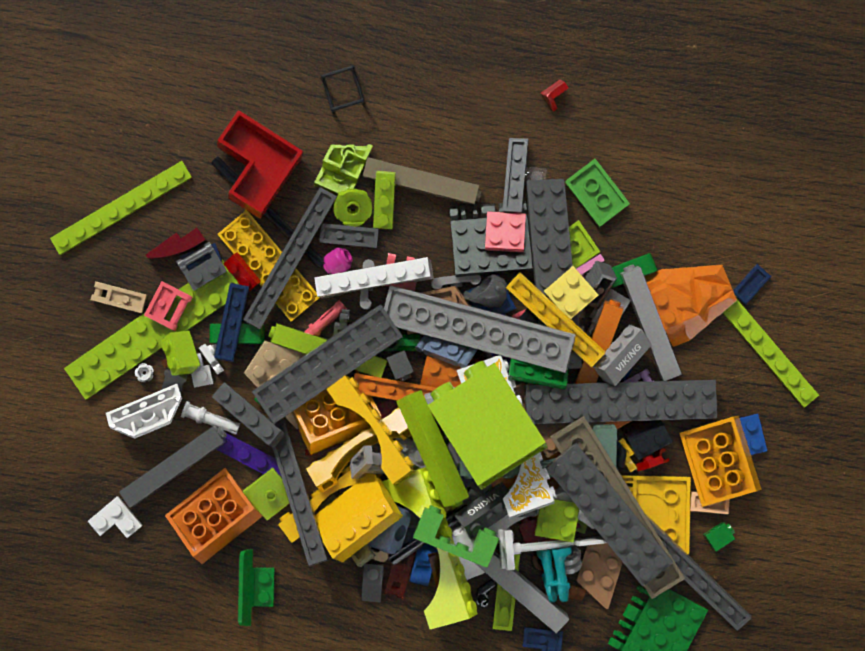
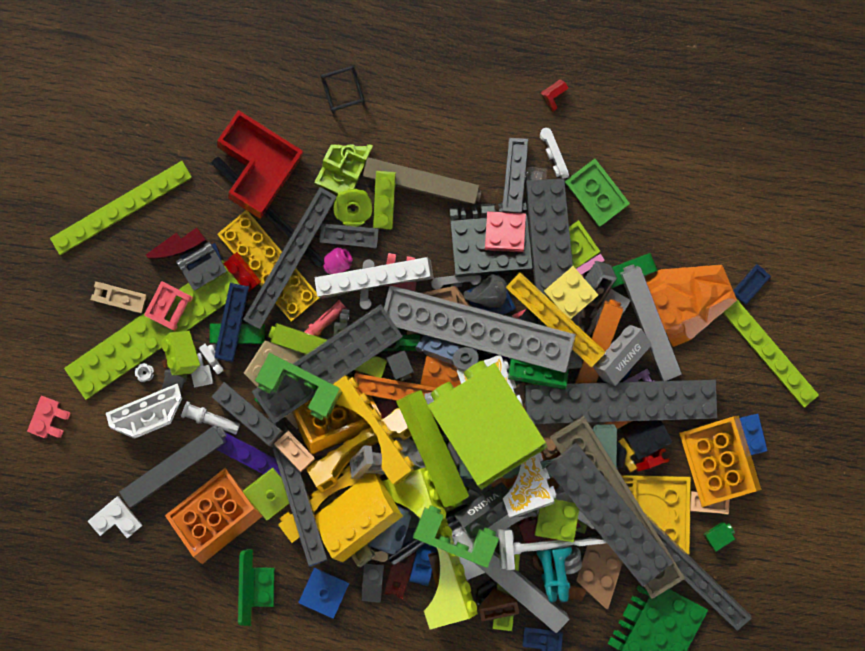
(44, 416): none -> coral plate
(274, 372): none -> bright green plate
(294, 451): none -> light nougat plate
(323, 592): none -> blue plate
(465, 358): none -> dark grey piece
(498, 605): none -> reddish brown slope
(553, 153): none -> white plate

